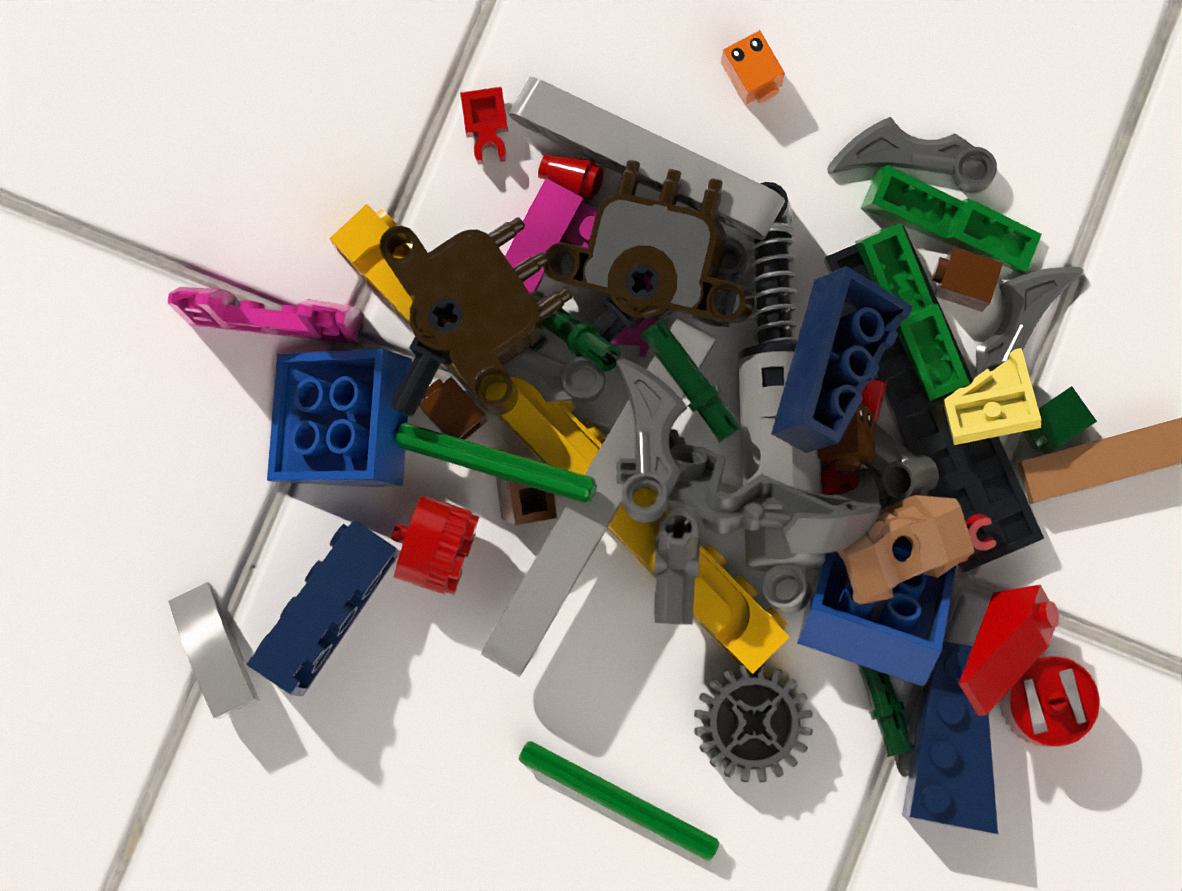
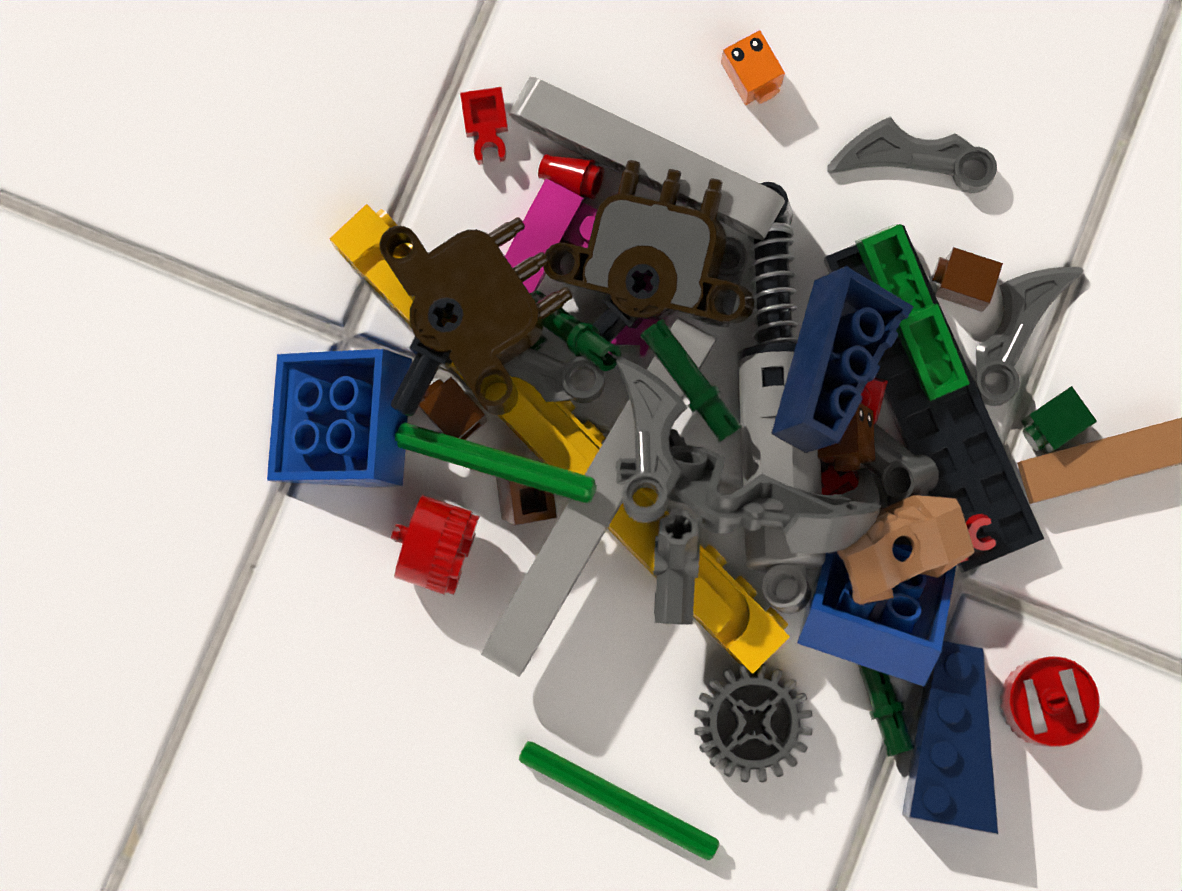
(212, 651): light grey slope -> none
(308, 320): dark pink wedge -> none
(324, 609): dark blue wedge -> none
(950, 220): green slope -> none
(994, 403): light yellow wing -> none
(1007, 644): red slope -> none

